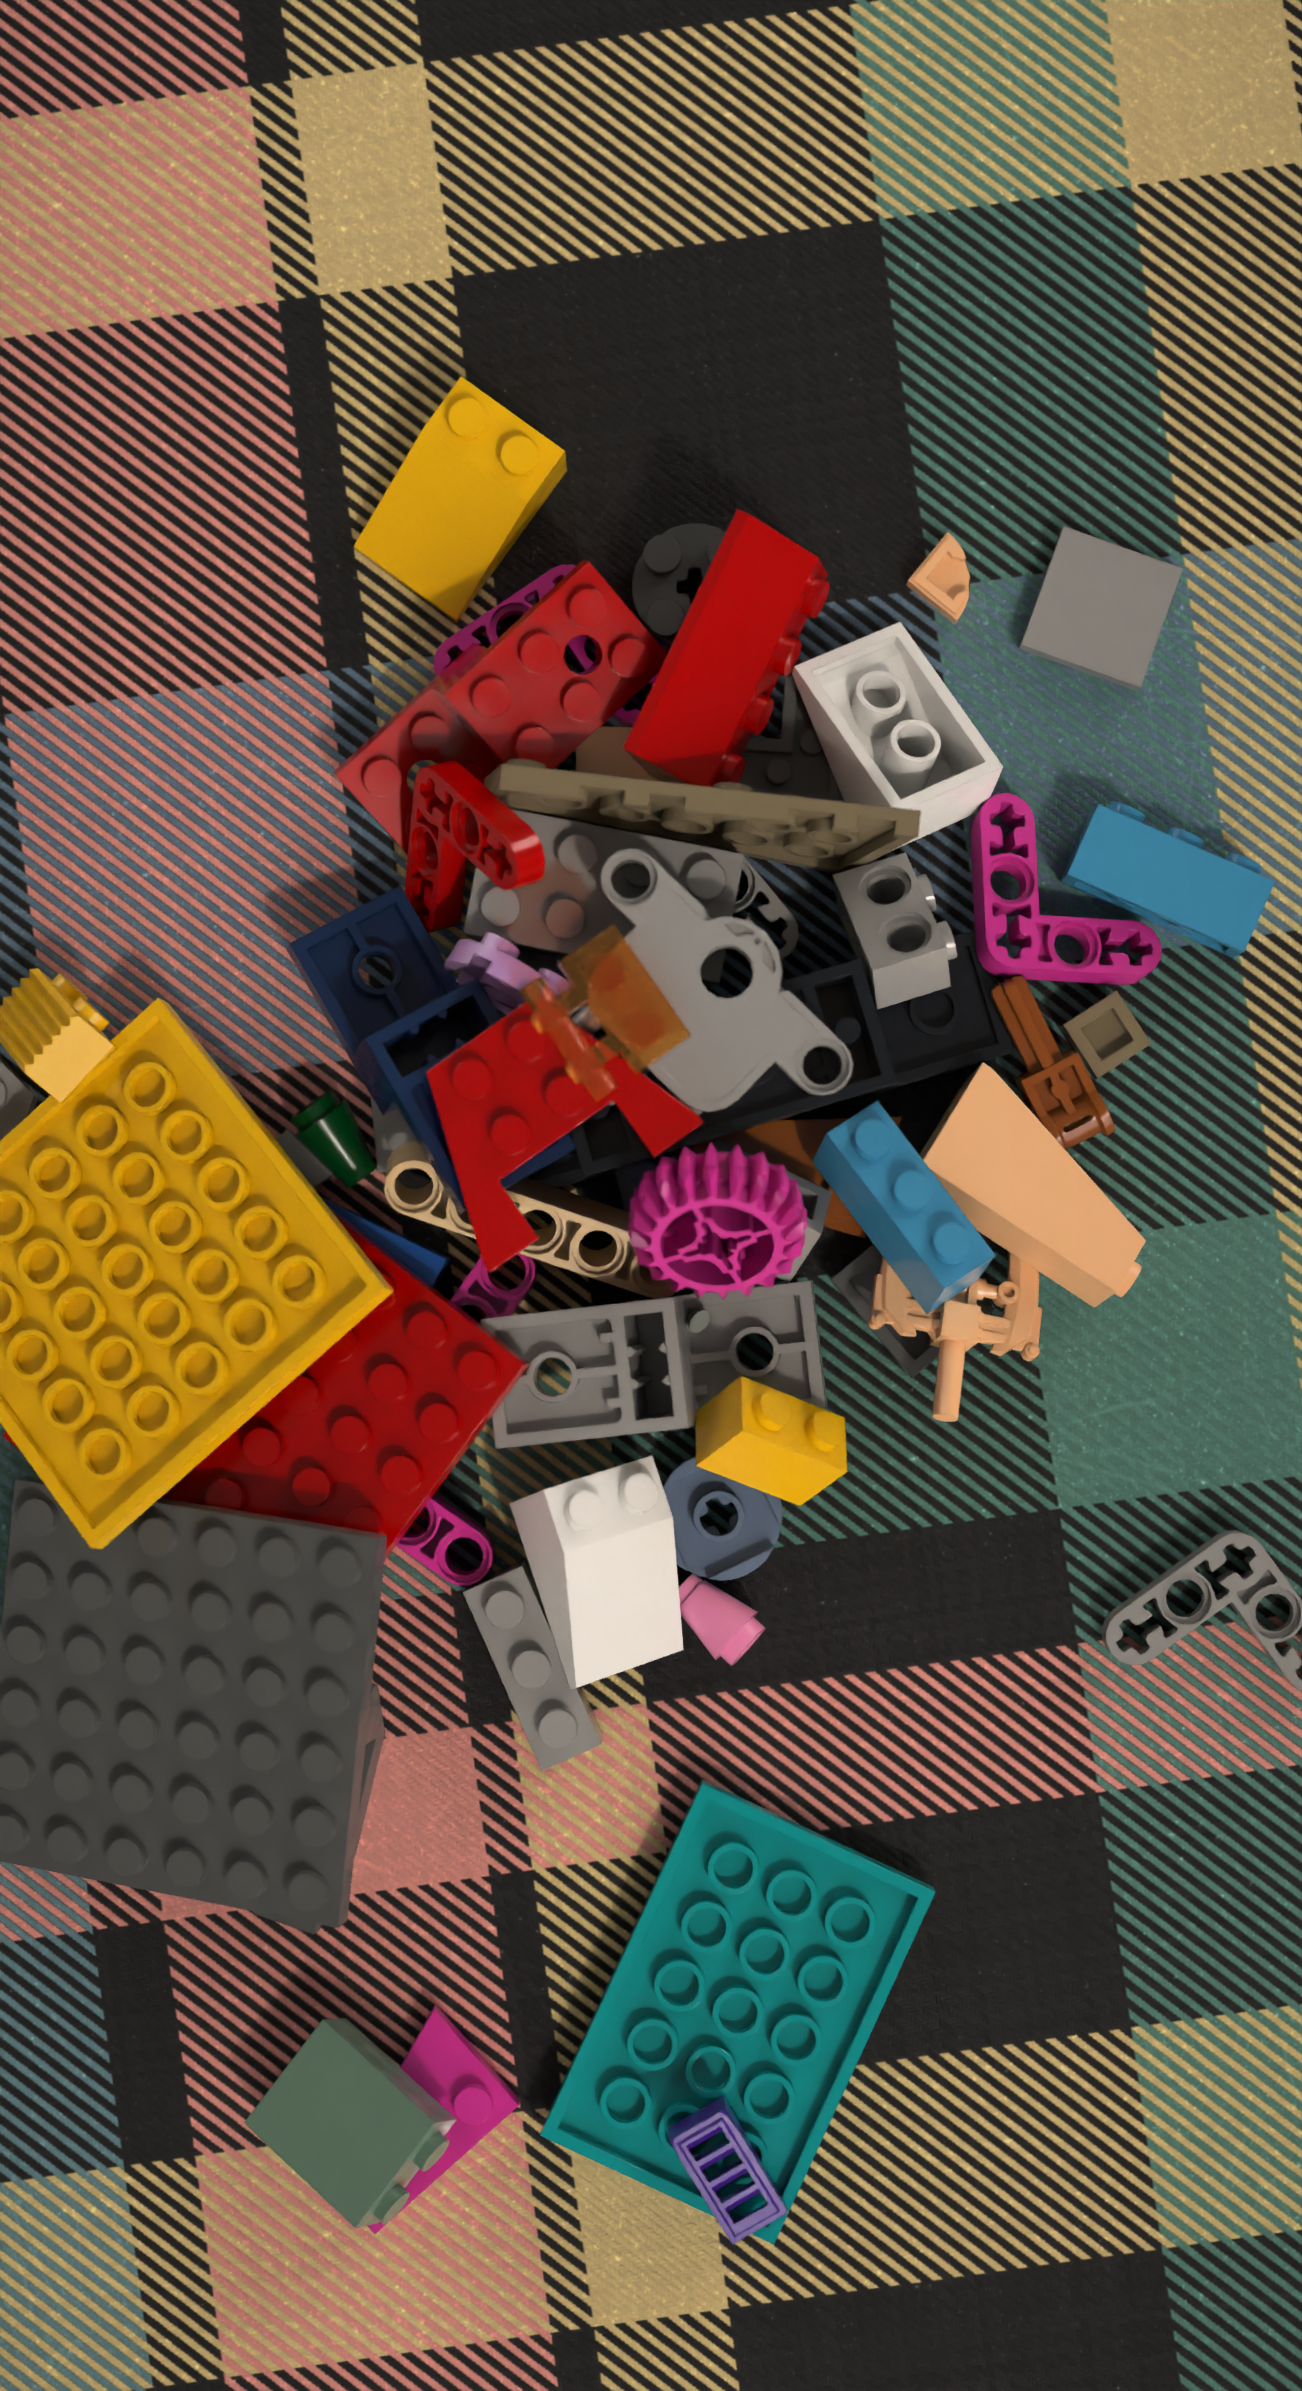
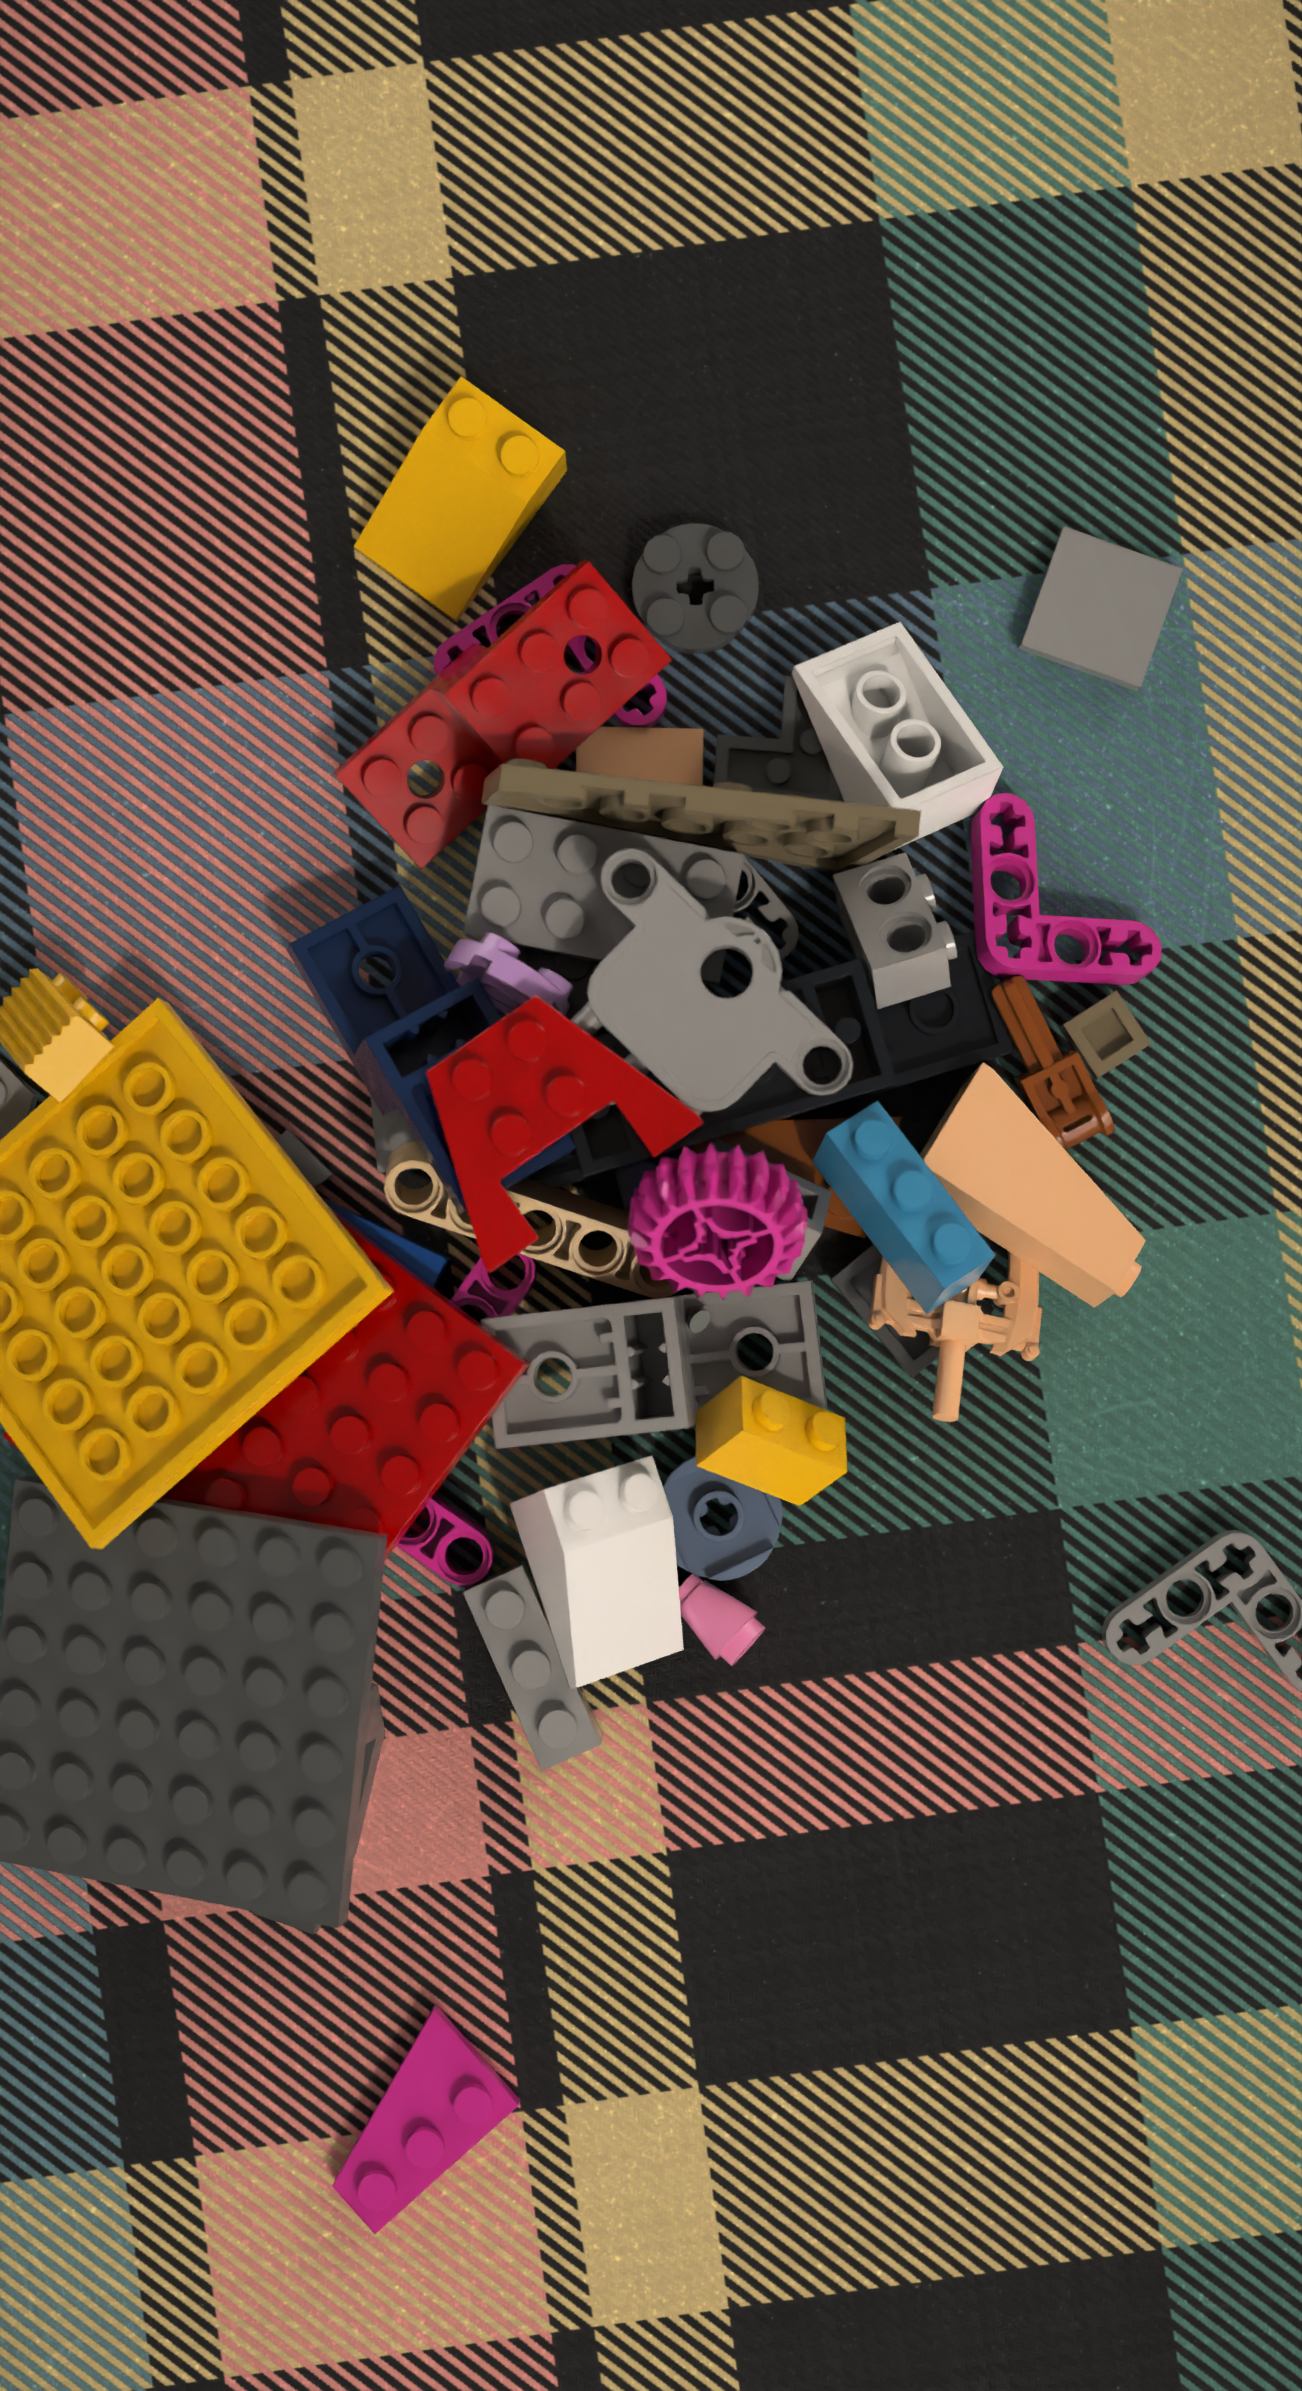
(334, 1138): dark green cone -> none
(352, 2123): sand green brick -> none
(456, 821): red beam -> none
(623, 1002): clear orange plate -> none
(700, 2127): dark purple slope -> none
(728, 657): red slope -> none
(740, 1984): teal plate -> none
(943, 579): light nougat tile -> none
(1168, 878): dark azure brick -> none

